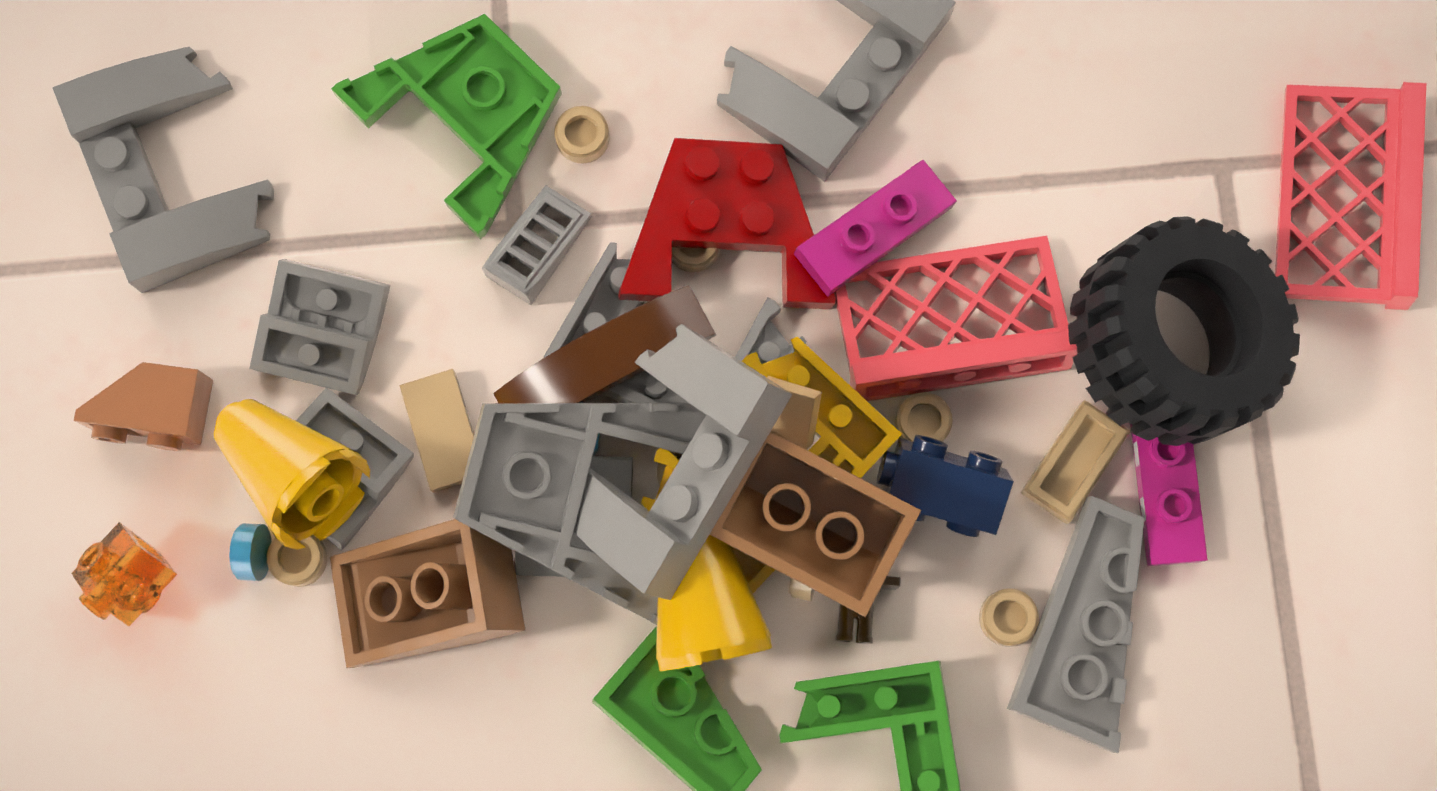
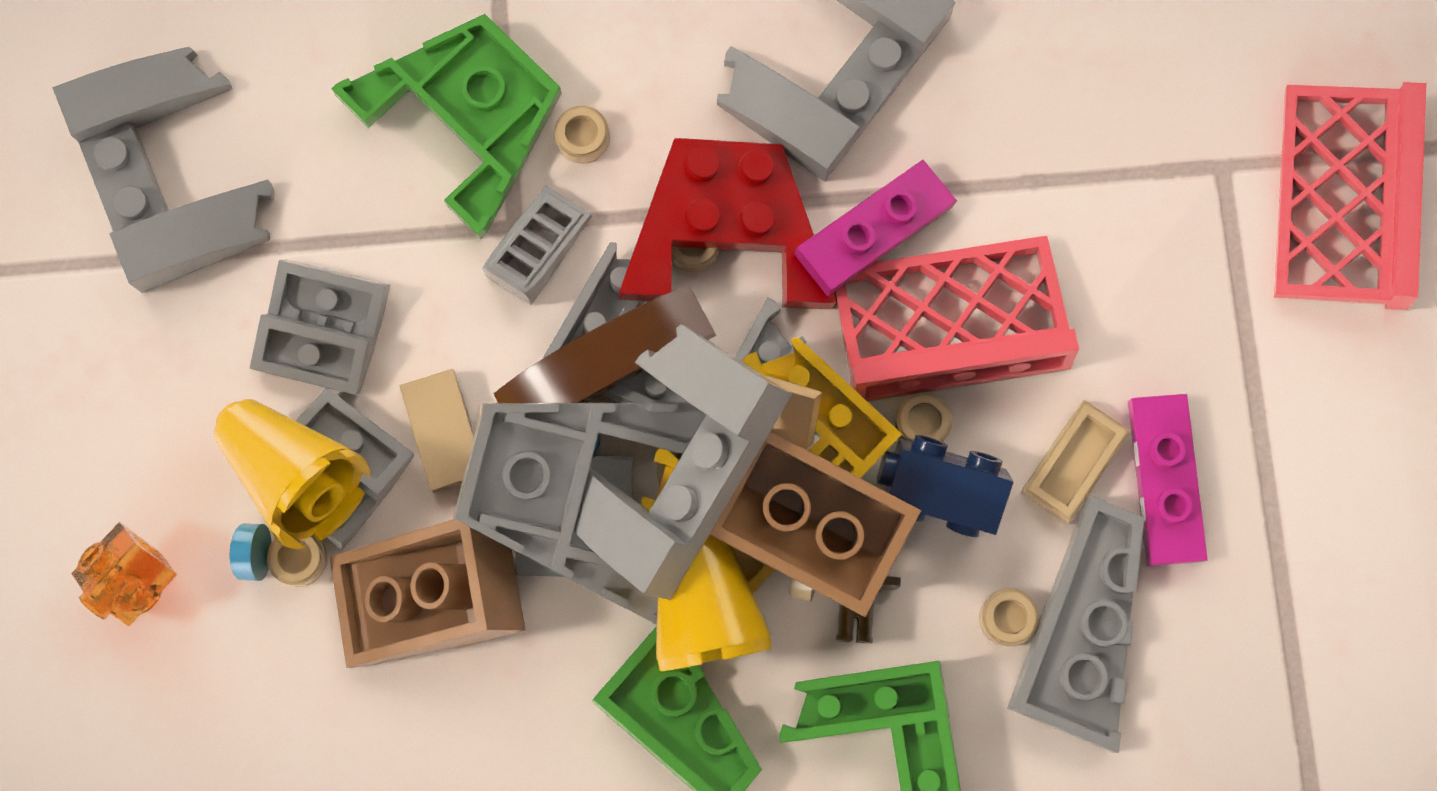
(153, 403): nougat slope -> none
(1234, 300): black tyre -> none

